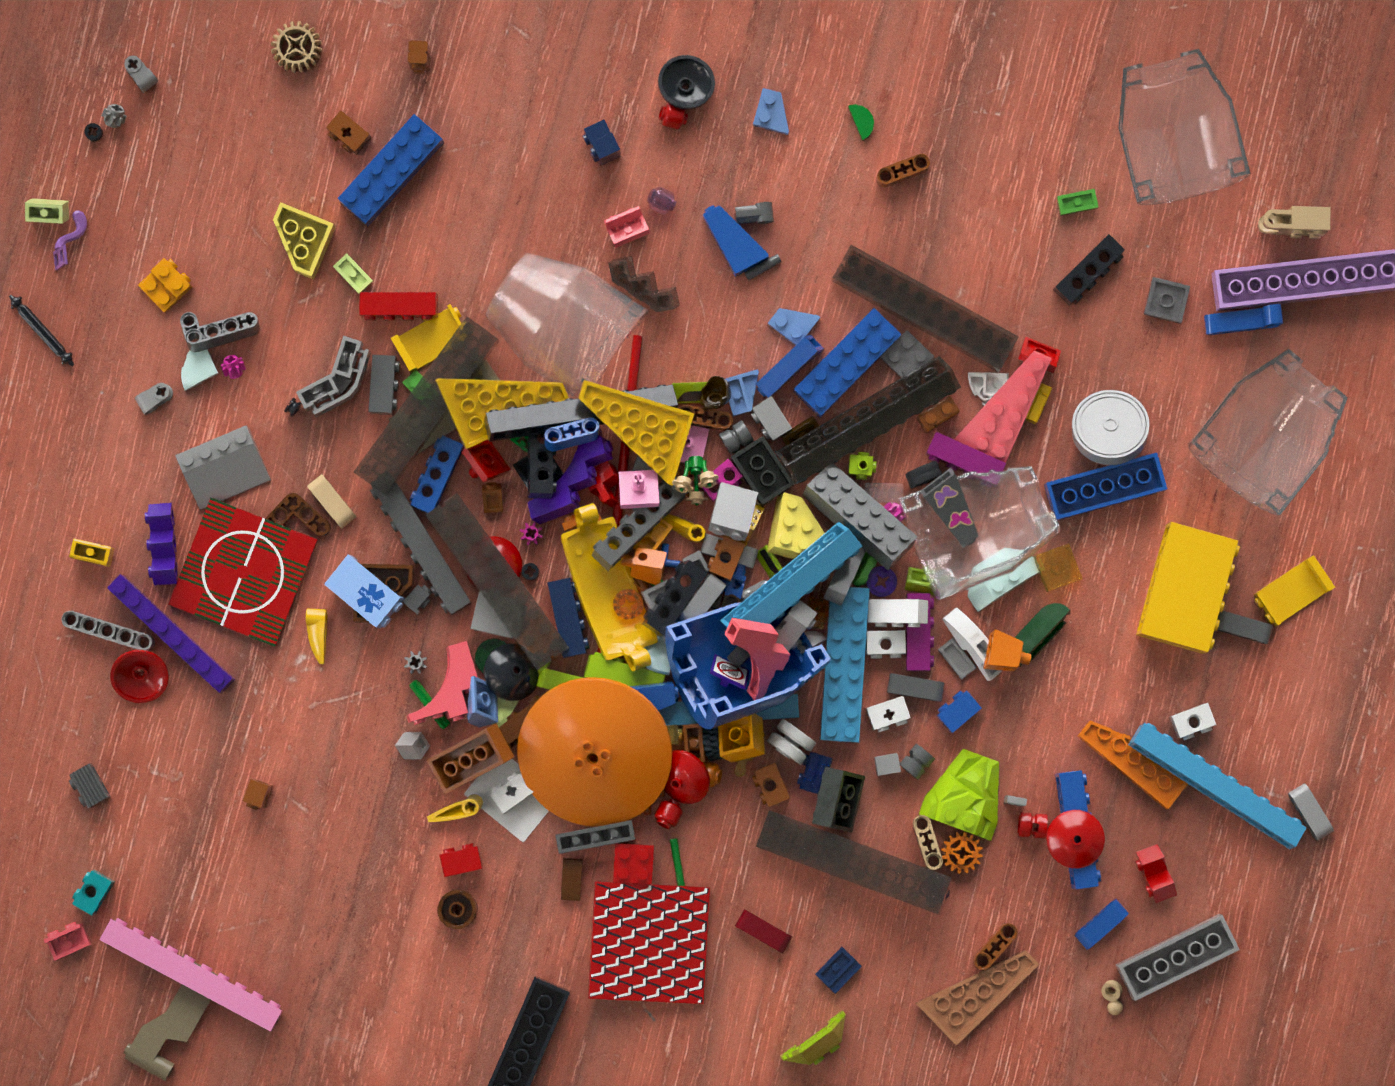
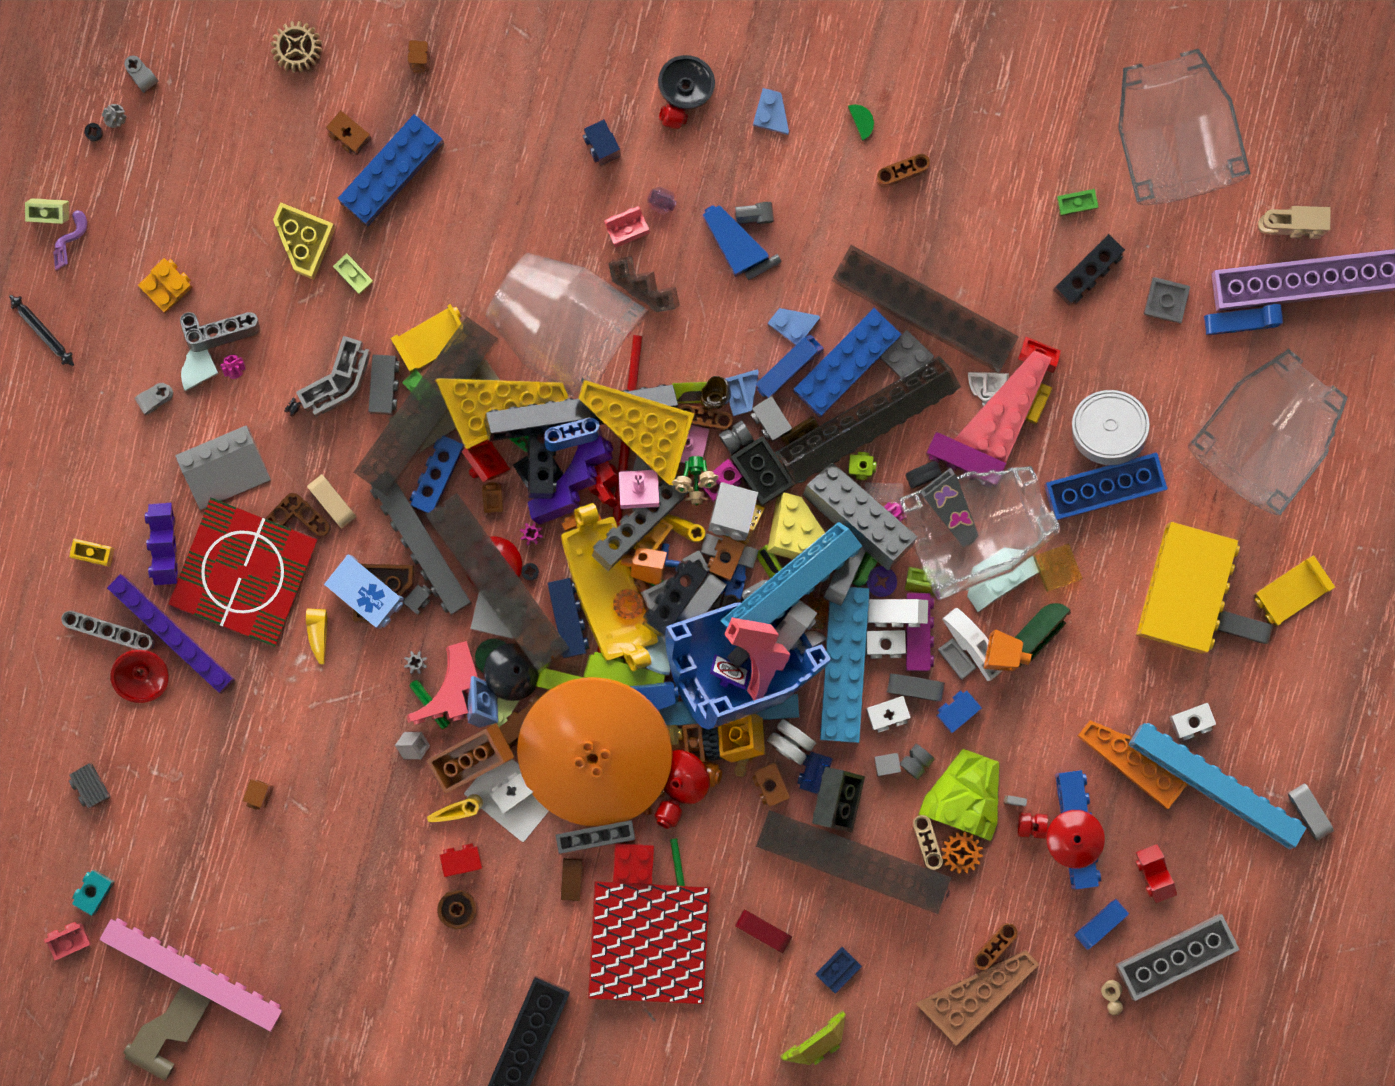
(398, 305): red brick -> none
(938, 414): dark orange brick -> none

